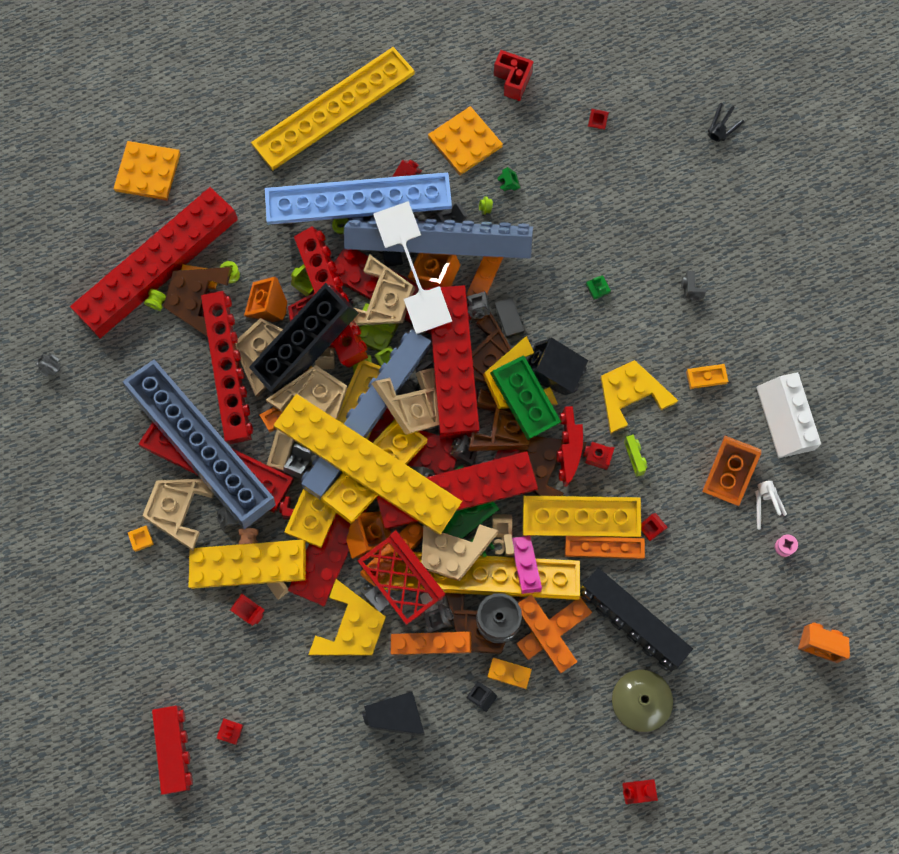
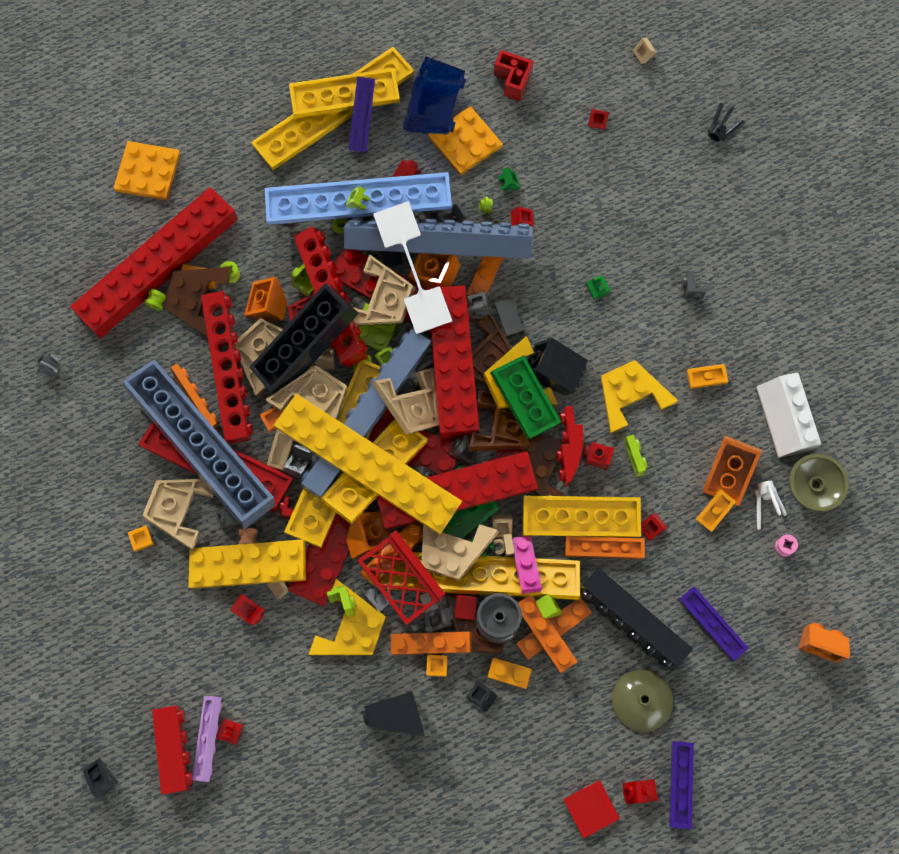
(99, 778): none -> black slope
(191, 392): none -> orange plate
(206, 738): none -> lavender plate
(338, 93): none -> yellow plate
(341, 593): none -> lime bracket
(355, 198): none -> lime tile
(361, 114): none -> dark purple plate
(434, 98): none -> clear blue windscreen
(436, 665): none -> light orange plate
(465, 607): none -> red slope
(521, 215): none -> red slope
(548, 606): none -> lime slope
(591, 809): none -> red tile
(644, 50): none -> tan tile
(681, 785): none -> dark purple plate
(713, 624): none -> dark purple plate
(715, 510): none -> light orange plate
(829, 476): none -> olive dish

